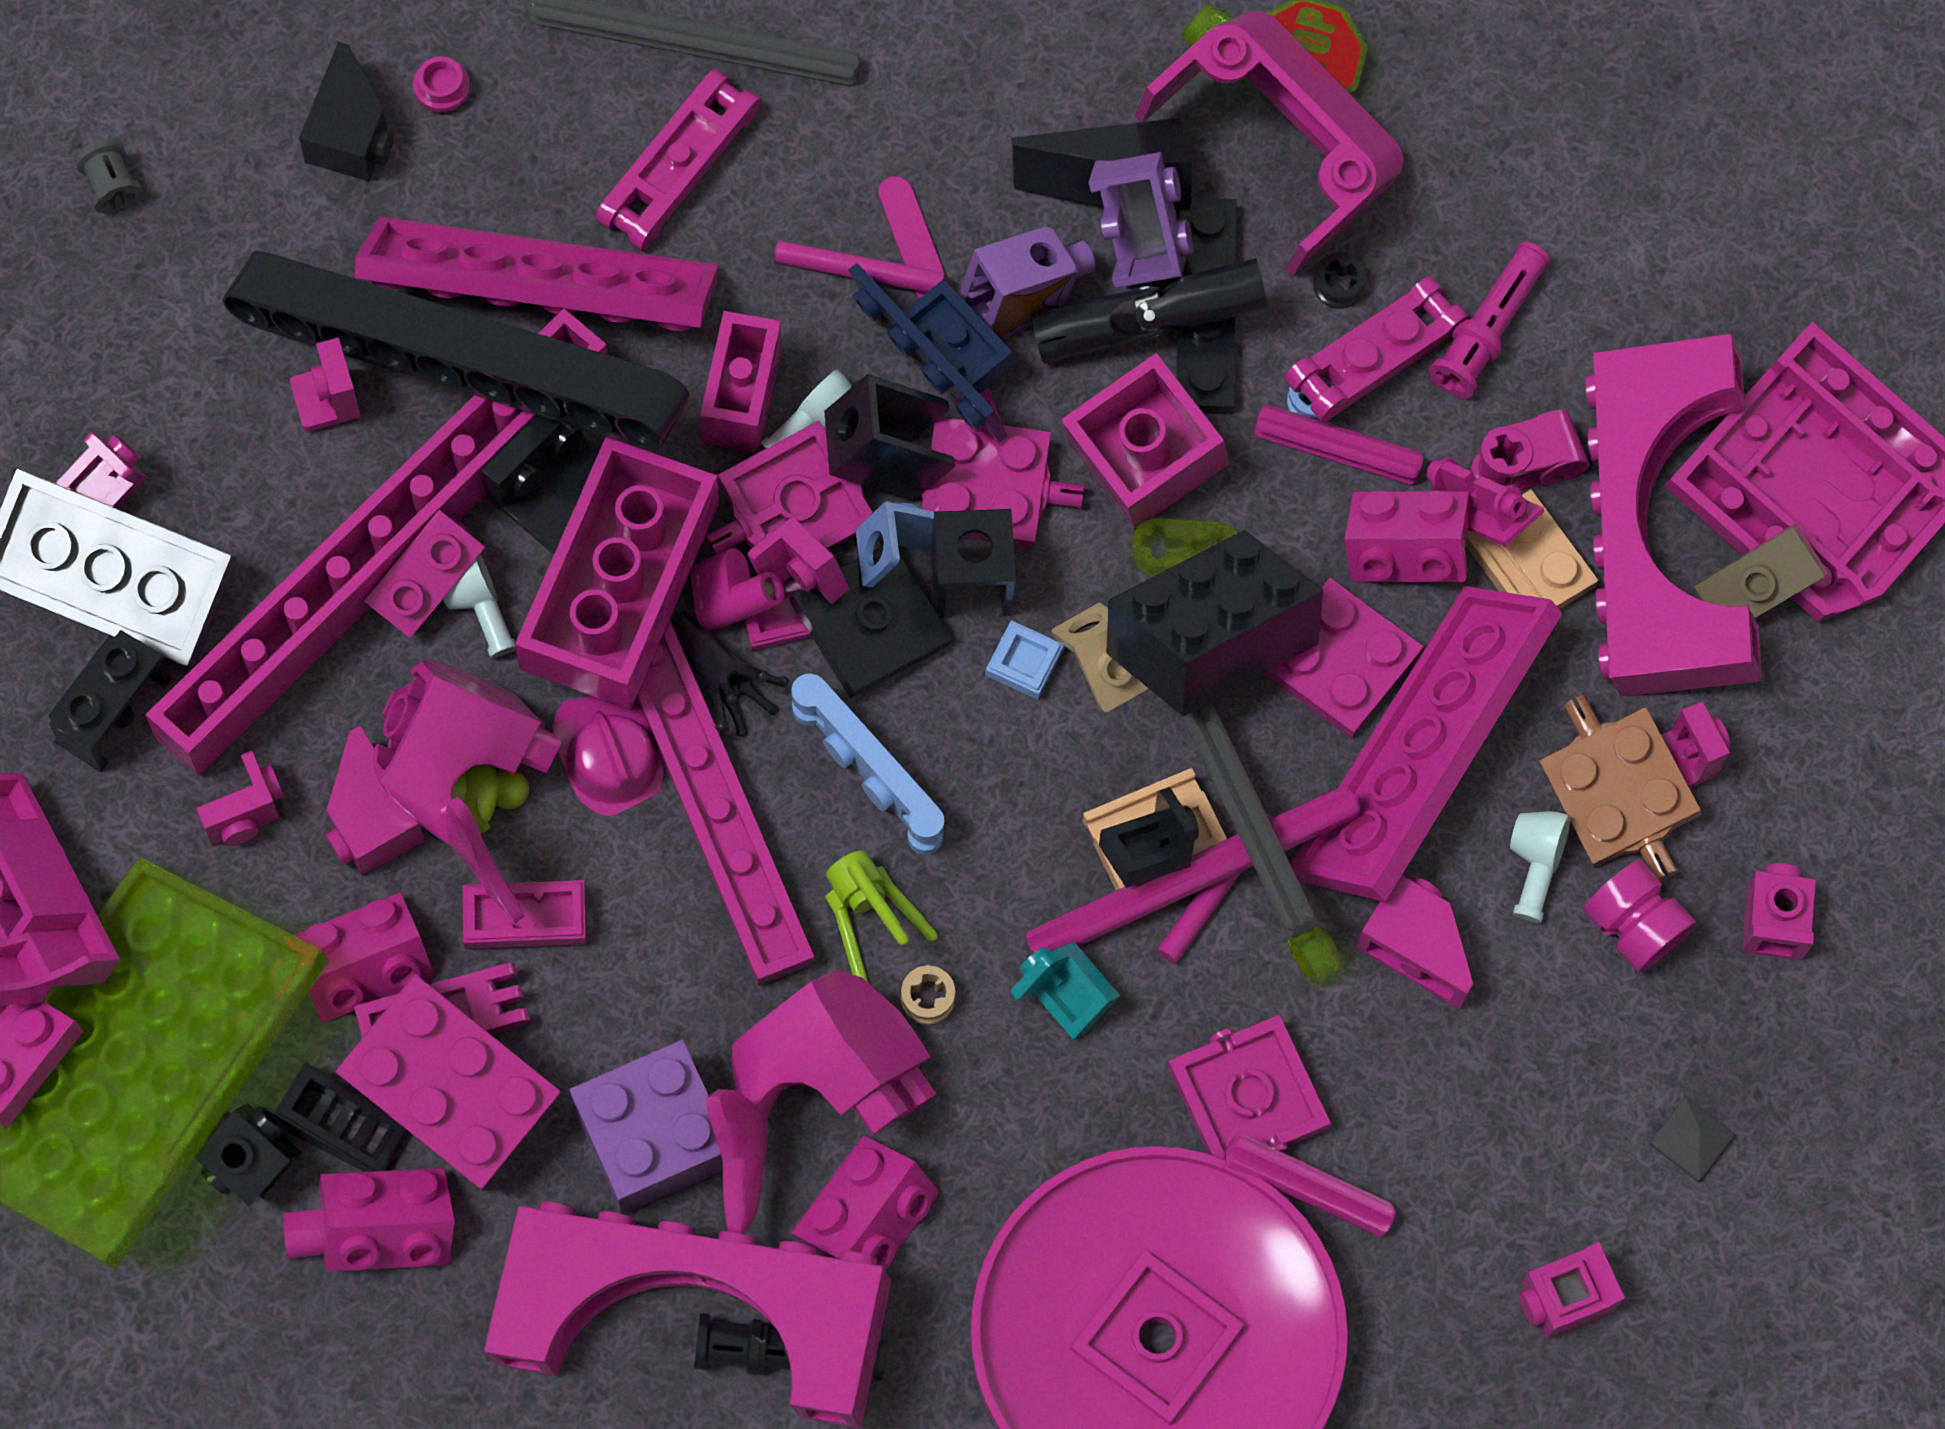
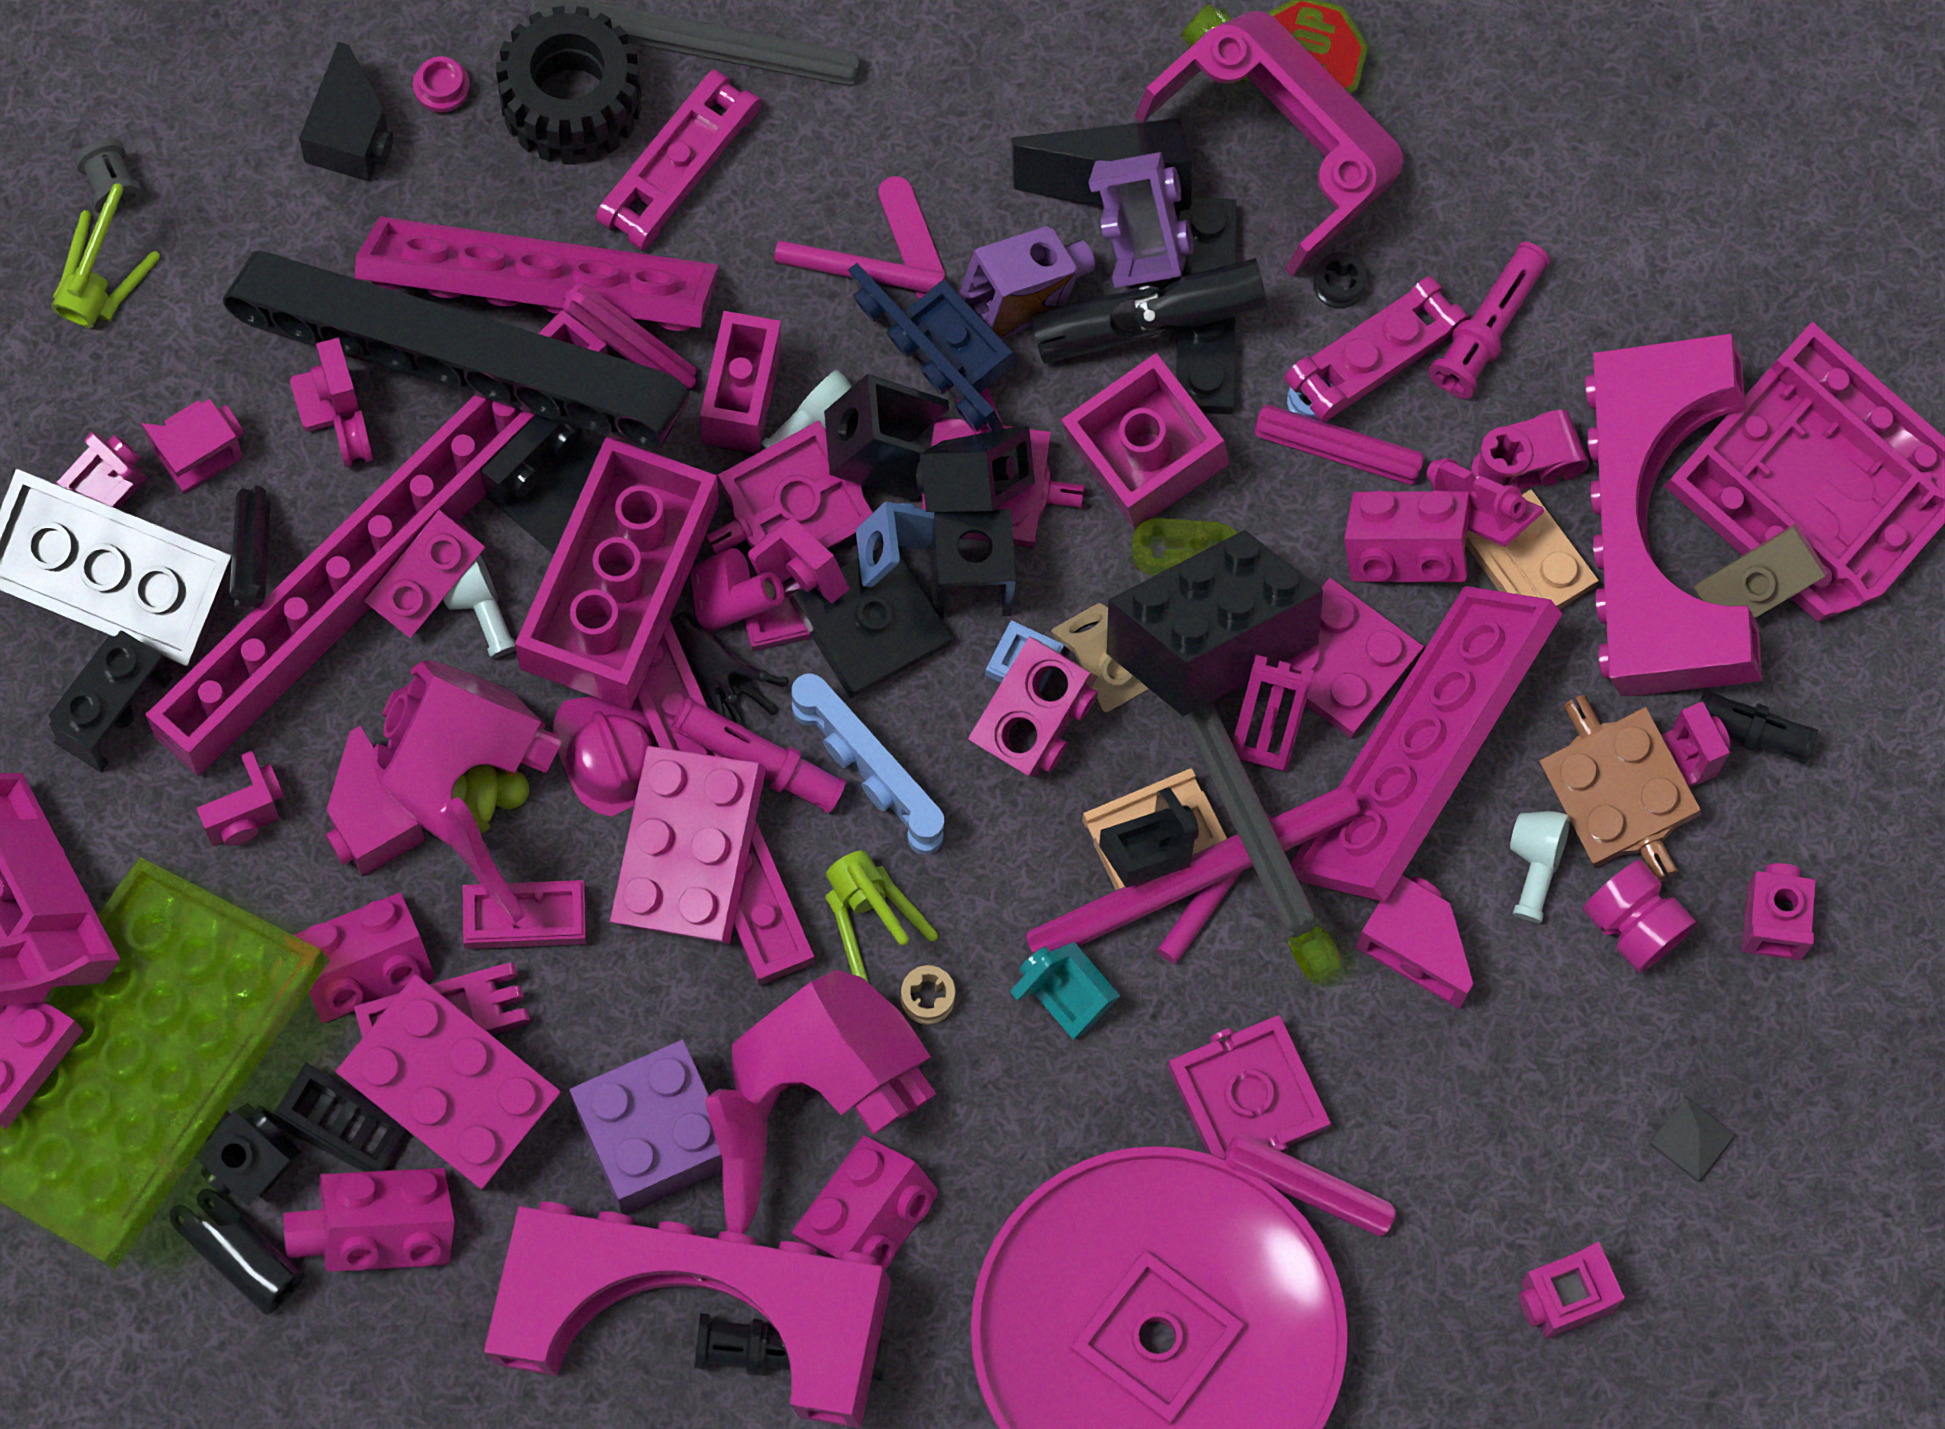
(81, 291): none -> lime plant
(196, 443): none -> dark pink window
(239, 1252): none -> black piece
(250, 548): none -> black axle
(353, 438): none -> dark pink bush
(576, 124): none -> black tyre
(625, 334): none -> dark pink axle
(688, 844): none -> dark pink plate
(783, 766): none -> dark pink pin
(976, 470): none -> black slope
(1021, 699): none -> dark pink brick
(1281, 679): none -> dark pink tile
(1760, 728): none -> black pin

